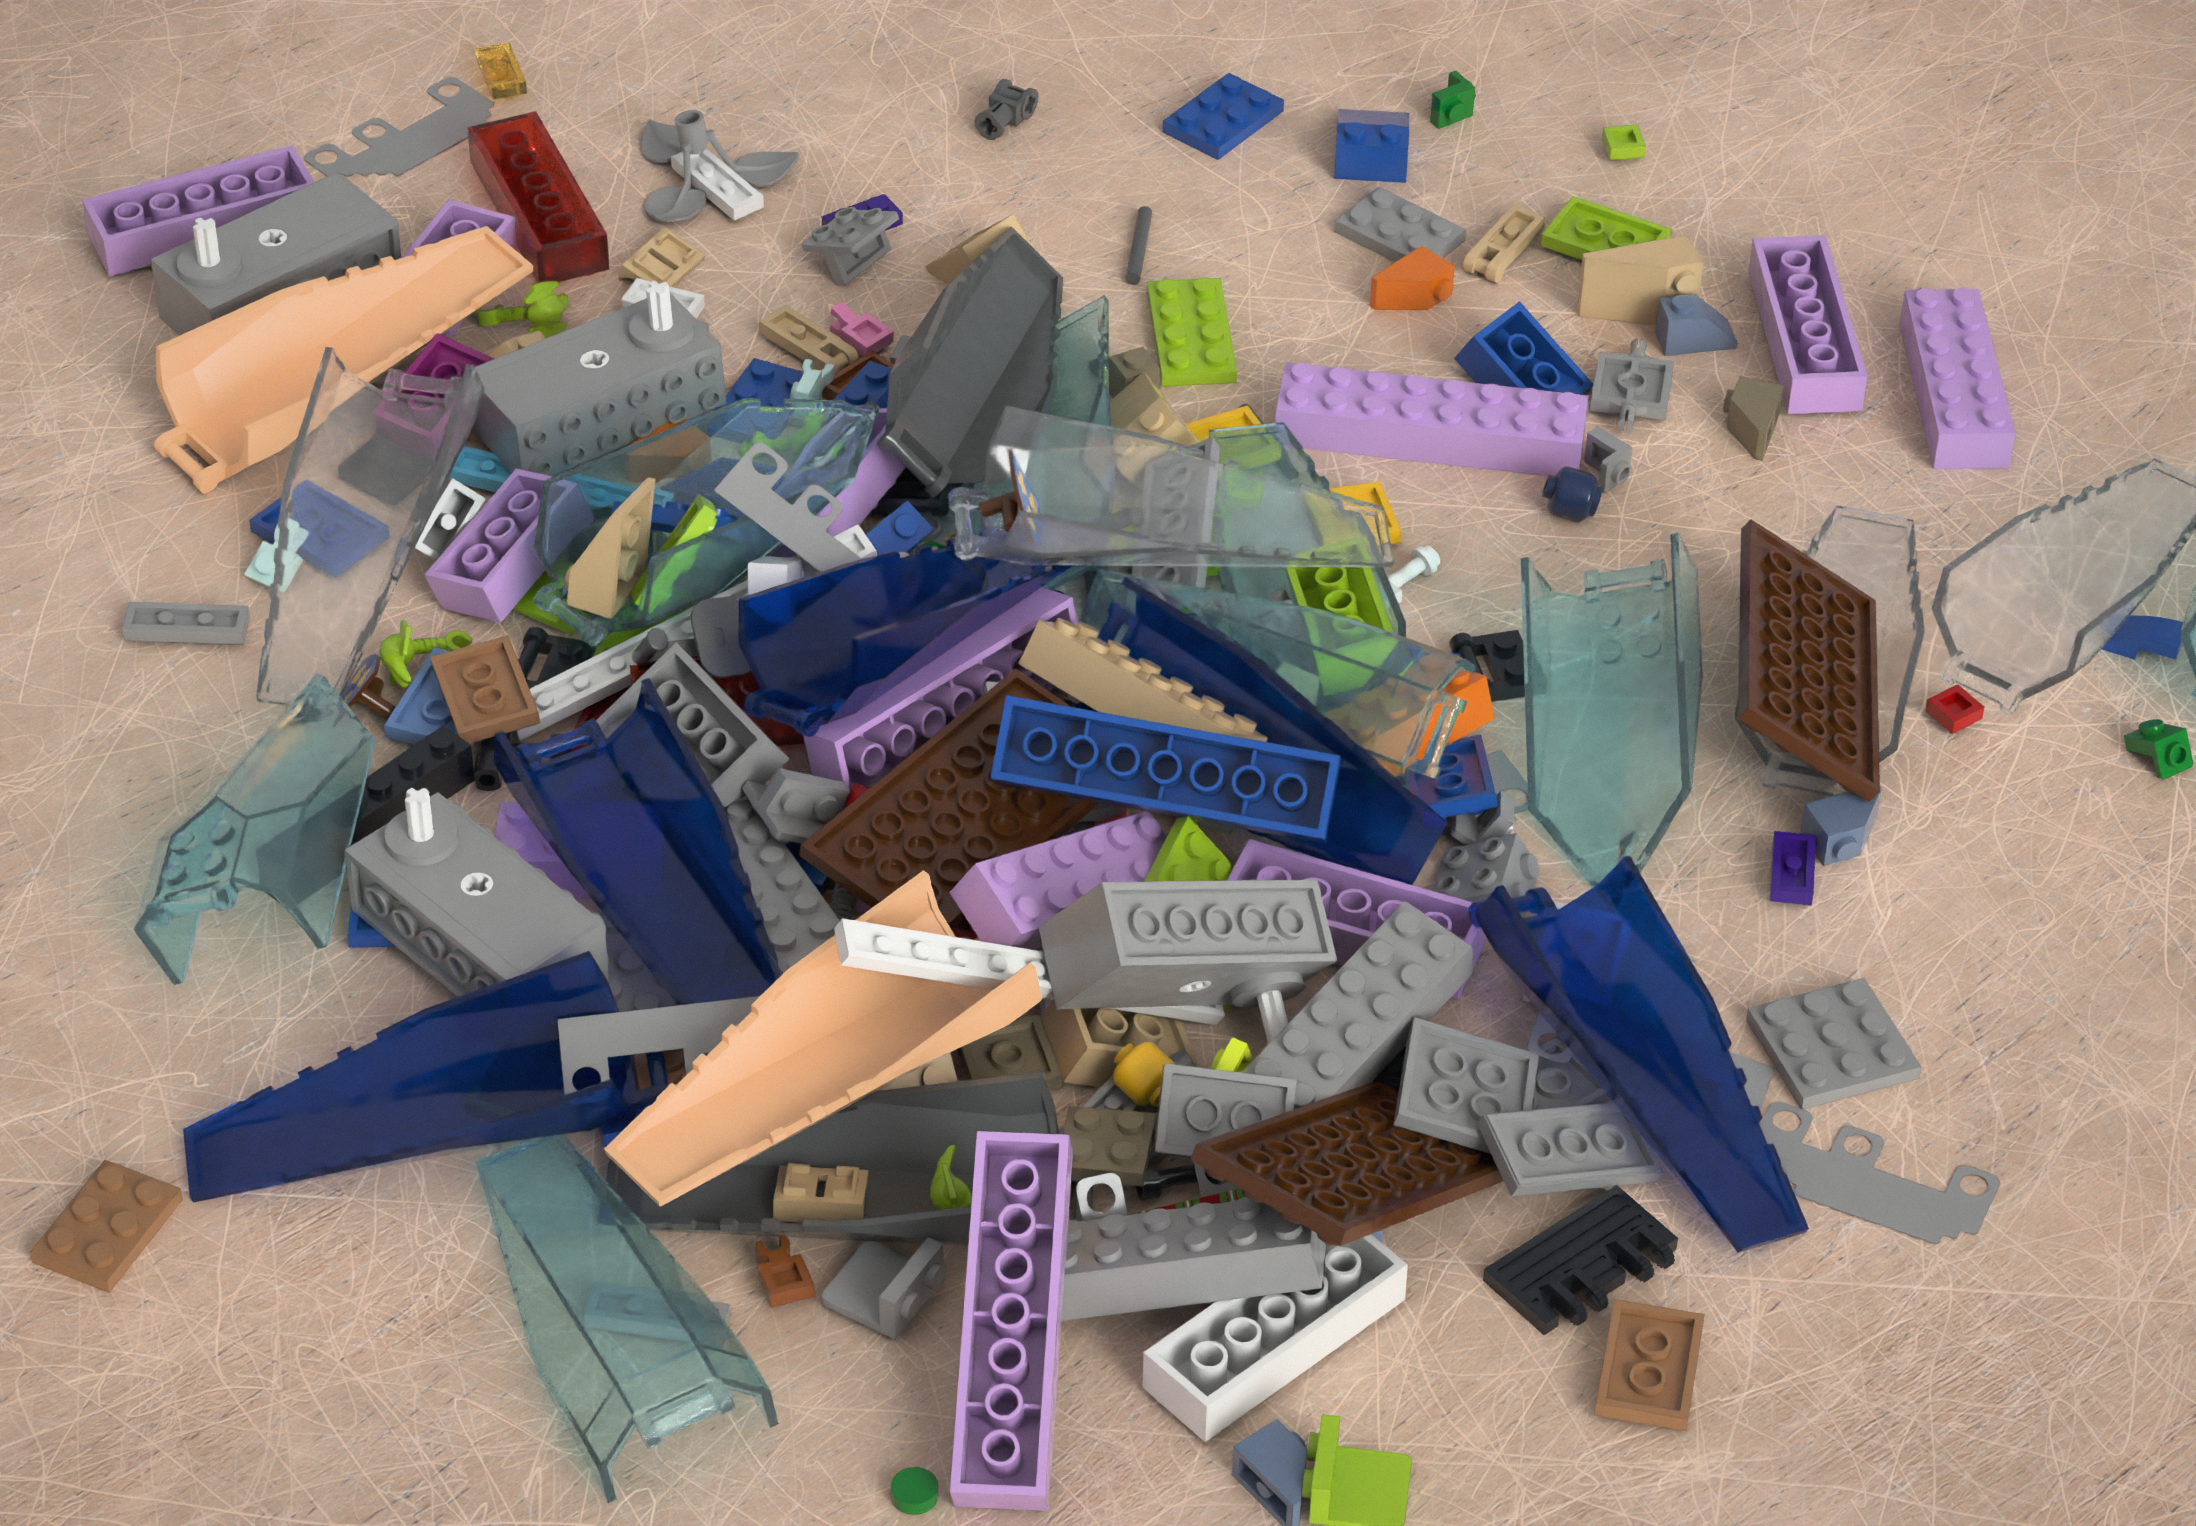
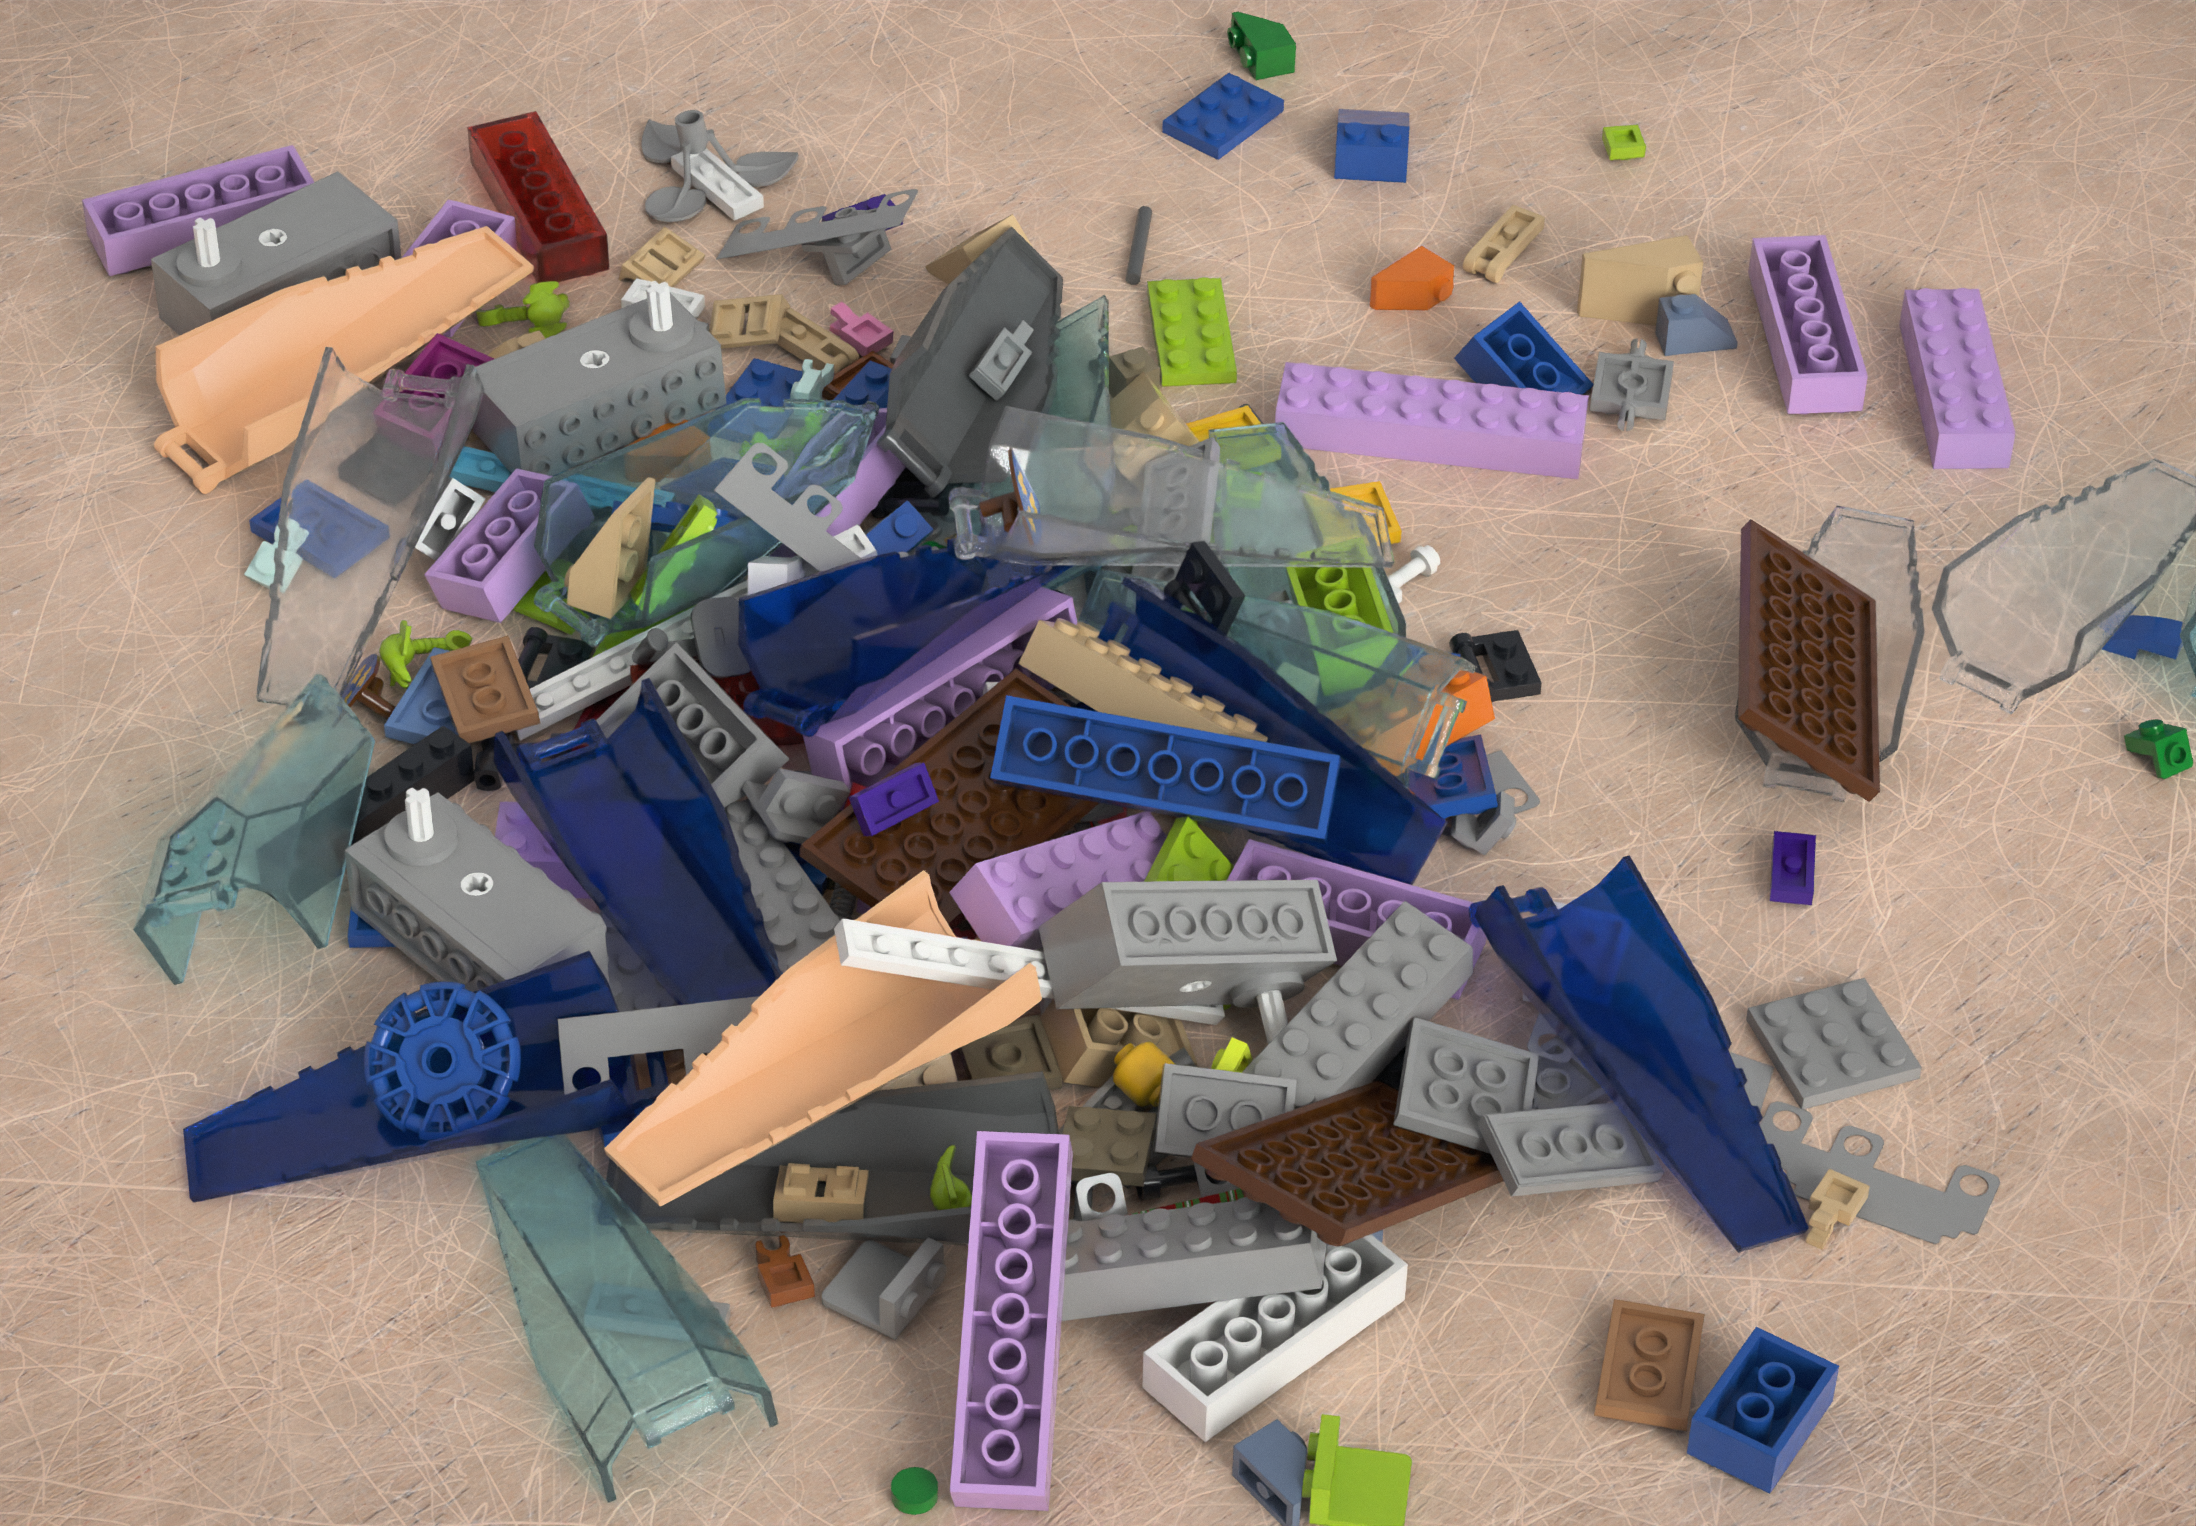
(106, 1226): medium nougat plate -> none
(186, 623): light grey plate -> none
(407, 148): light grey piece -> none
(467, 1066): none -> blue plate
(501, 71): clear yellow plate -> none
(762, 321): none -> tan piece
(814, 230): none -> light grey piece
(893, 799): none -> dark purple plate
(1002, 360): none -> light grey hinge
(1006, 106): dark grey connector -> none
(1210, 584): none -> black plate
(1262, 45): none -> green slope
(1397, 227): light grey plate -> none
(1453, 102): green bracket -> none
(1478, 868): light grey bracket -> none
(1572, 494): dark blue head -> none
(1582, 1259): black hinge -> none
(1593, 227): lime plate -> none
(1609, 457): light grey bracket -> none
(1612, 707): clear light blue windscreen -> none
(1753, 413): dark tan slope -> none
(1762, 1409): none -> blue brick
(1834, 1200): none -> tan plate
(1840, 825): sand blue slope -> none
(1954, 709): red plate -> none

